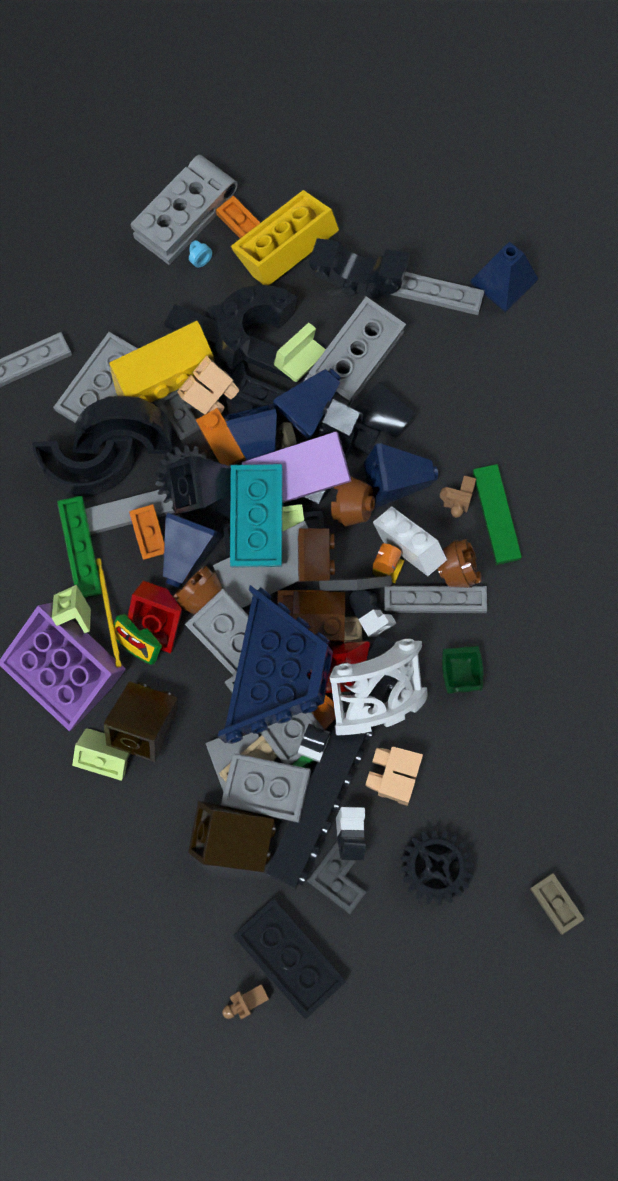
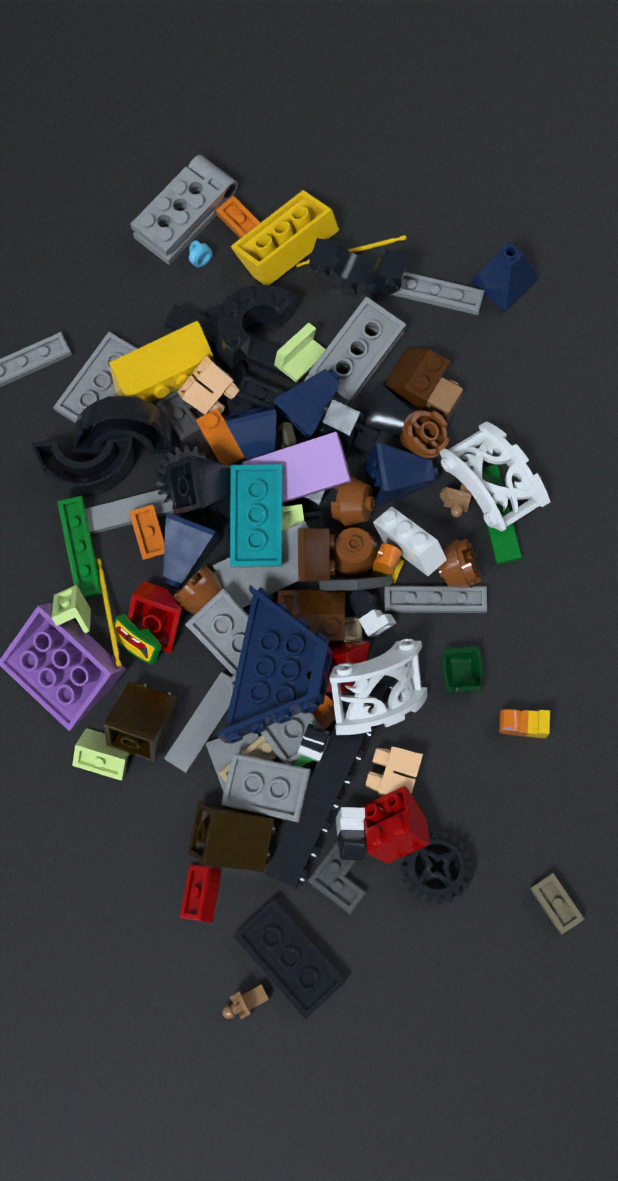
(200, 893): none -> red slope
(201, 725): none -> light grey tile
(354, 551): none -> dark orange cone
(365, 247): none -> yellow piece
(394, 826): none -> red slope
(417, 376): none -> reddish brown slope
(424, 434): none -> dark orange cone
(445, 398): none -> medium nougat brick
(491, 440): none -> white fence
(525, 723): none -> leg

